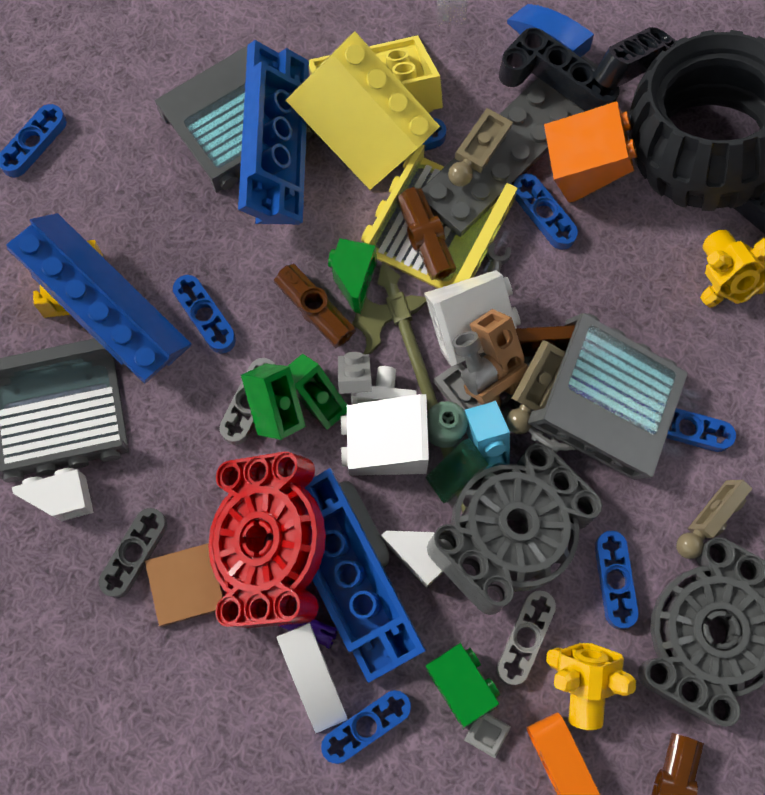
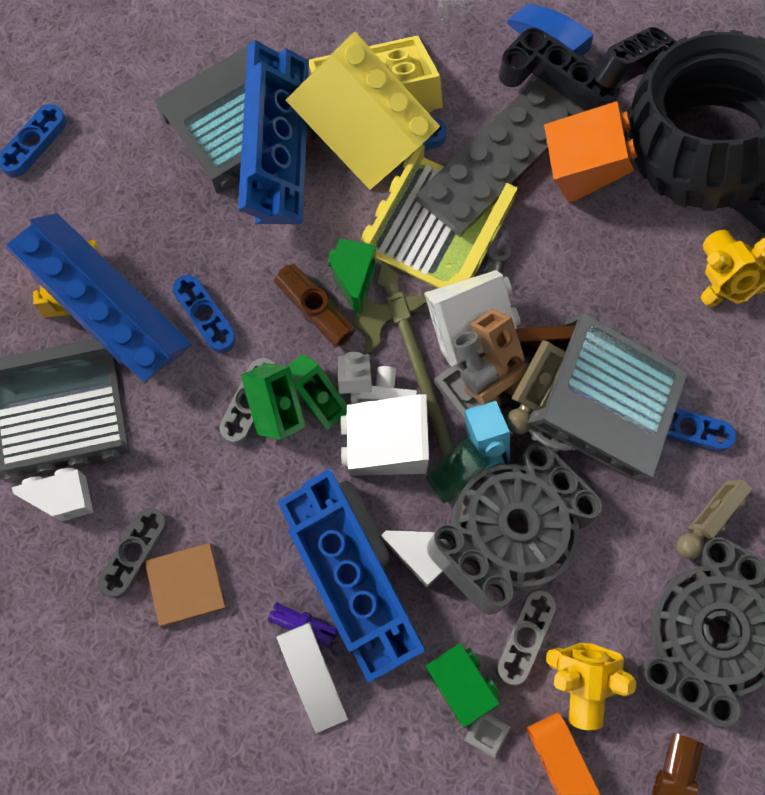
(283, 567): red piece -> none
(365, 741): blue beam -> none
(426, 233): reddish brown piece -> none
(454, 428): sand green head -> none
(479, 147): dark tan plate -> none
(546, 199): blue beam -> none
(627, 603): blue beam -> none

